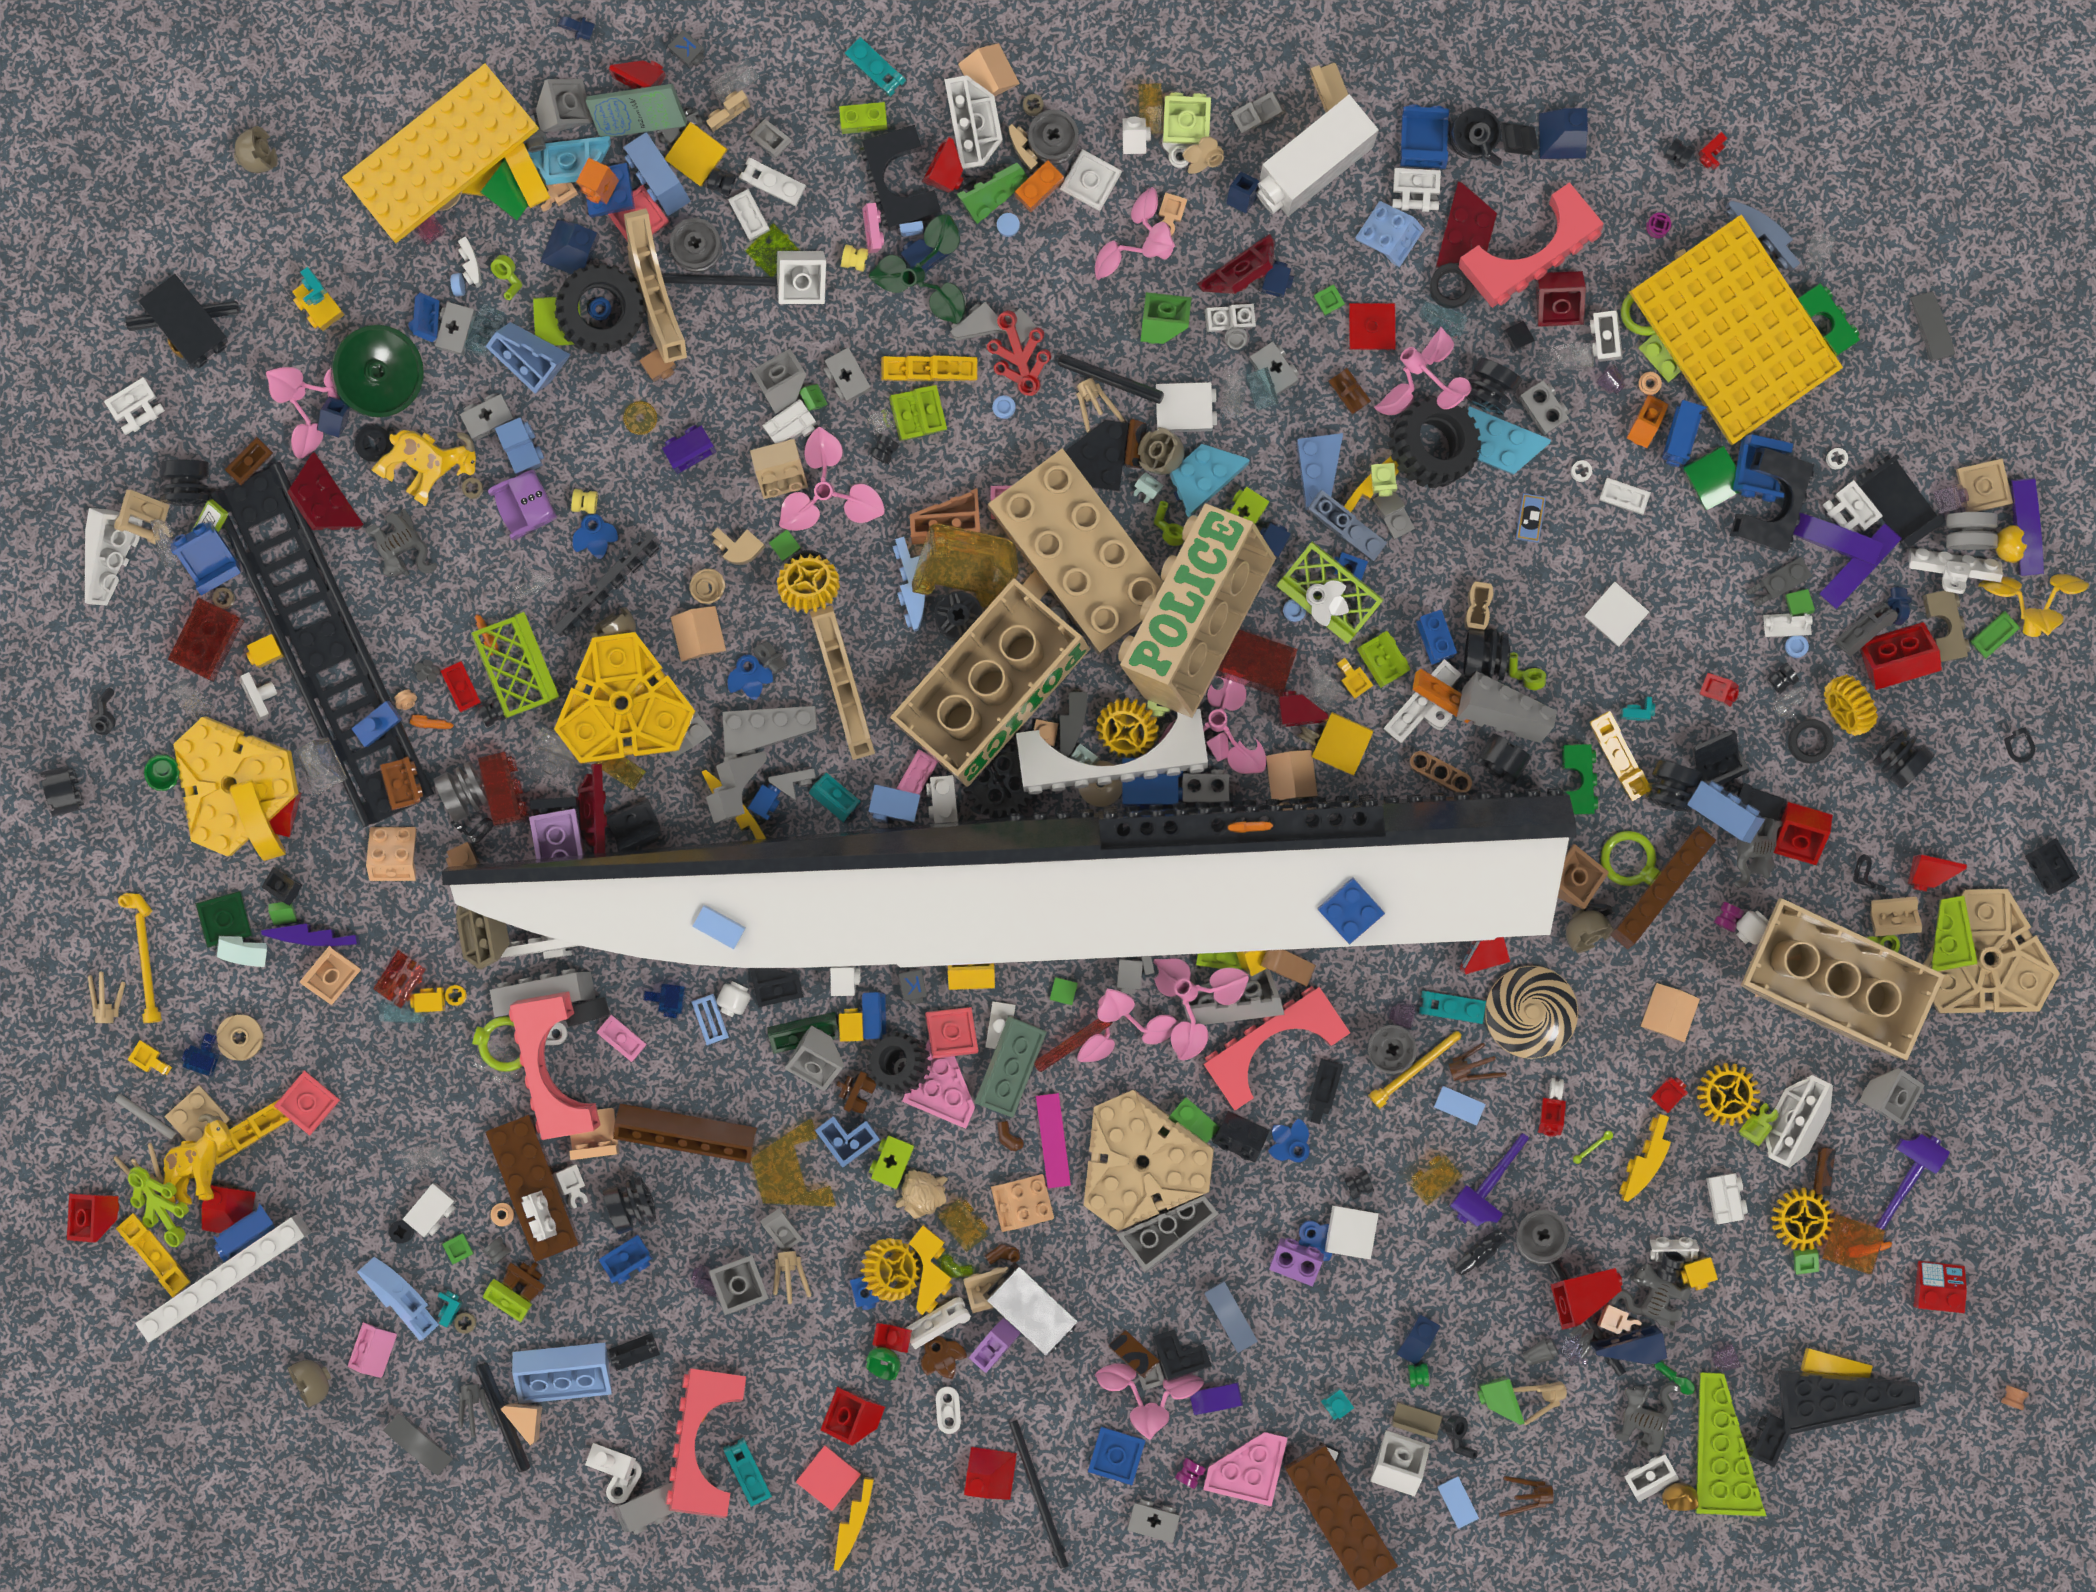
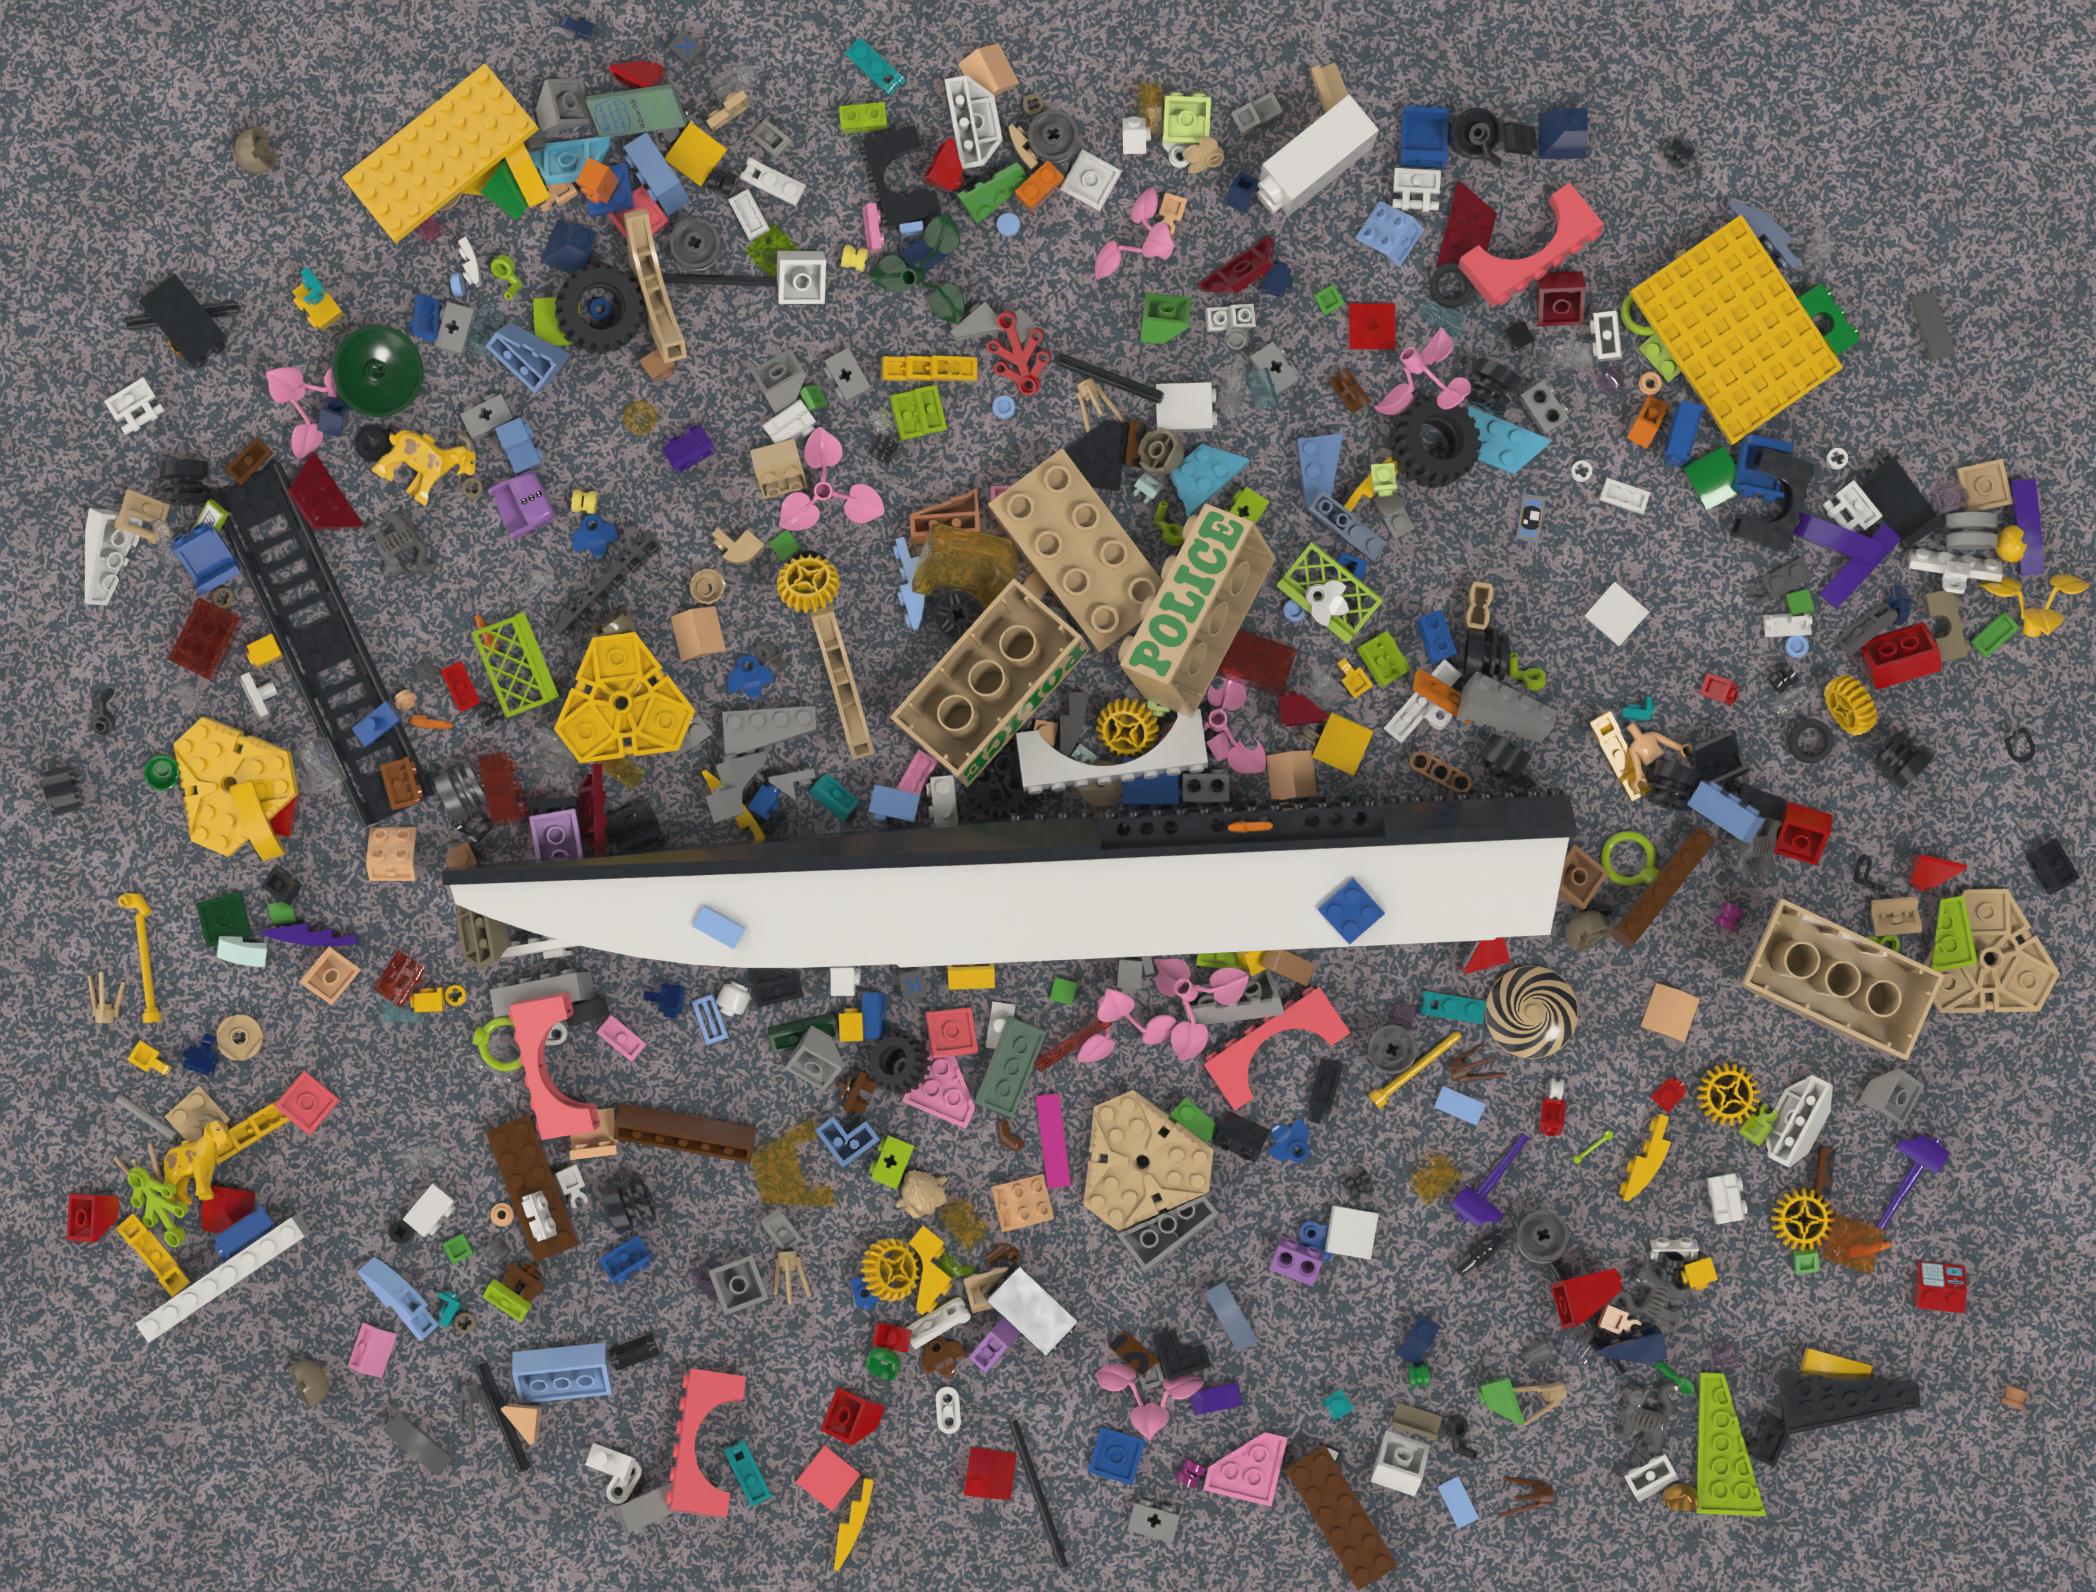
(1276, 538): dark blue brick -> none
(1581, 759): green arch -> none
(1647, 749): none -> light nougat piece
(1658, 229): magenta wheel -> none
(1714, 147): red bracket -> none
(1751, 927): white head -> none

